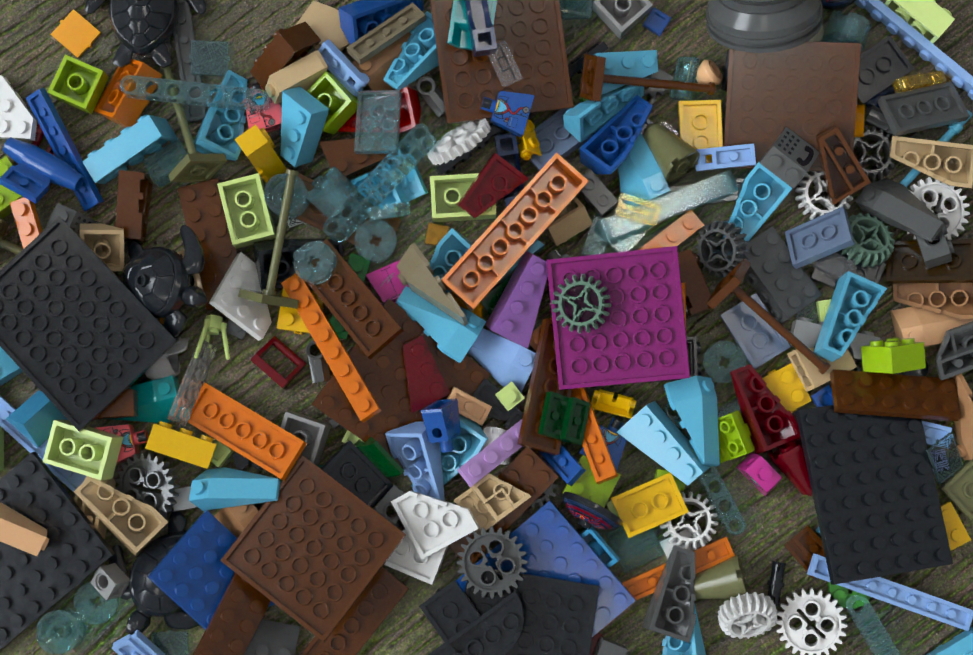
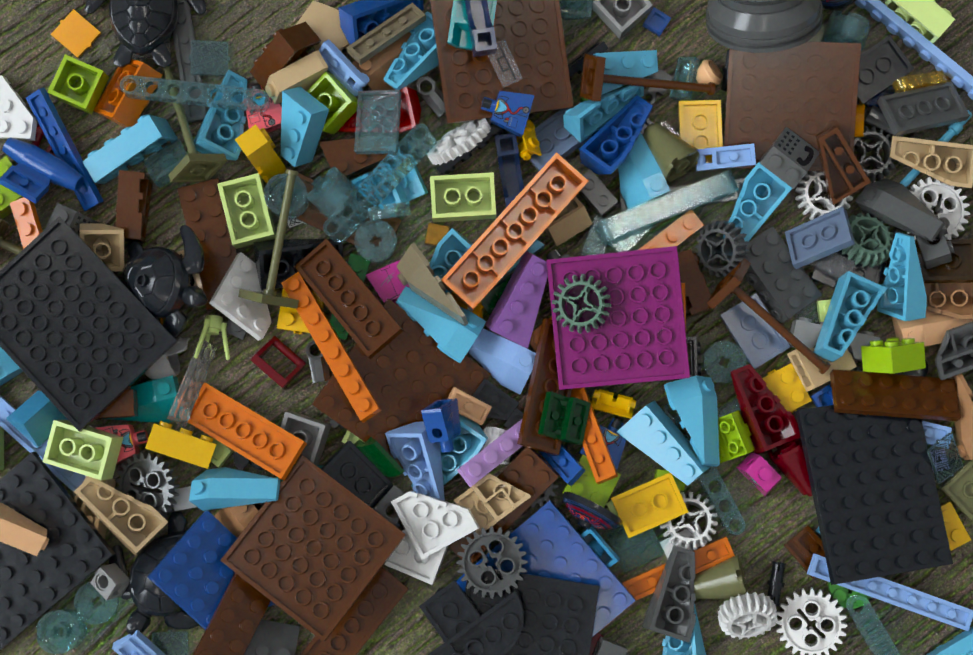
(304, 257): clear light blue plate -> none
(422, 374): dark red wing -> none
(492, 184): dark red wing -> none
(510, 396): yellowish green plate -> none
(618, 211): clear yellow tile -> none
(904, 282): none -> medium azure wedge

